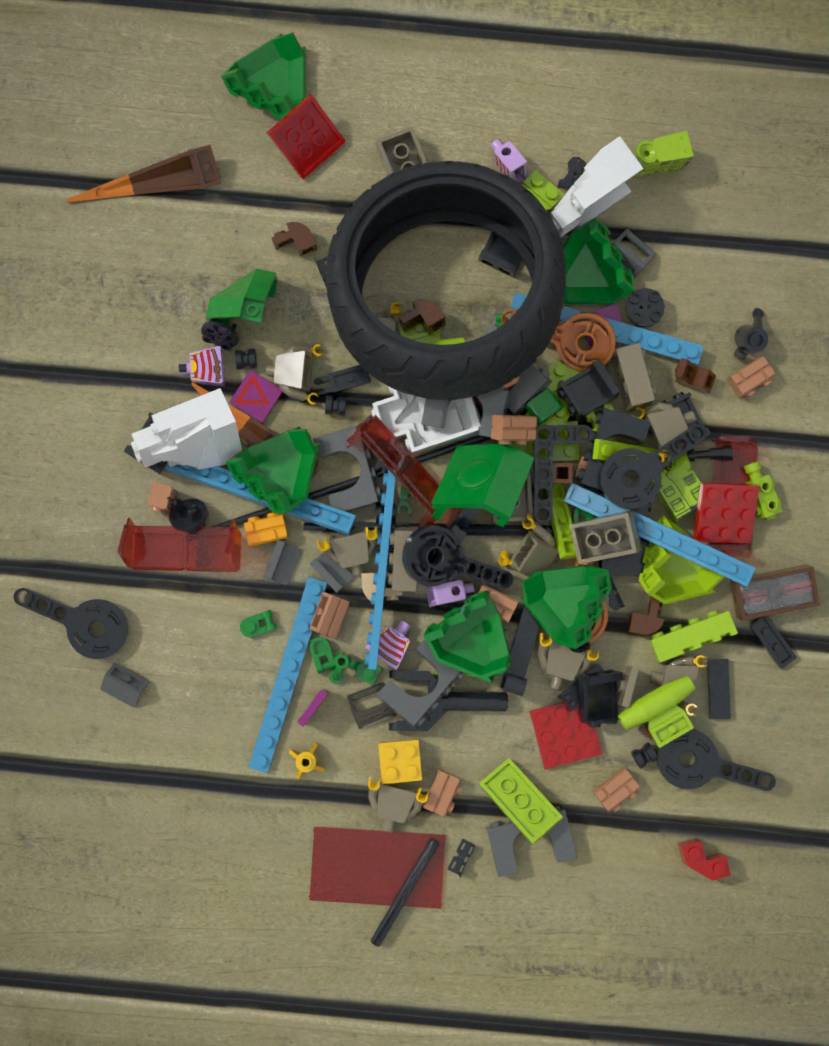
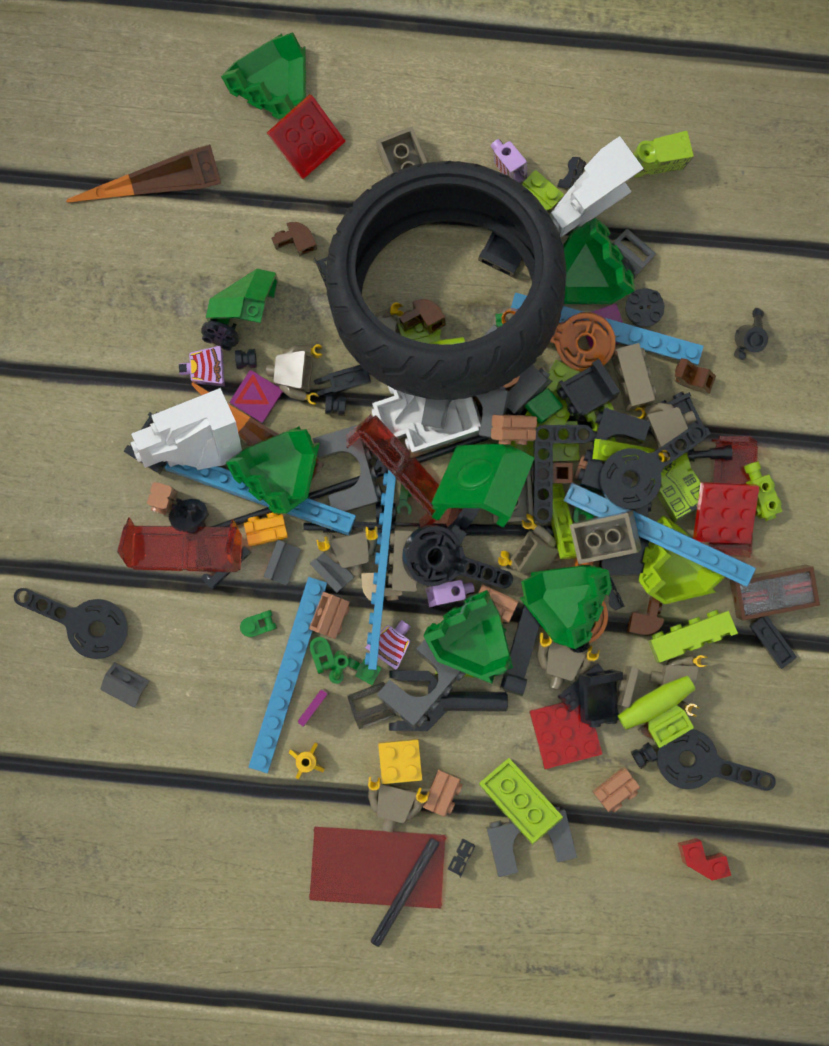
(218, 577): none -> black hinge
(718, 689): black tile -> none
(750, 377): nougat brick -> none

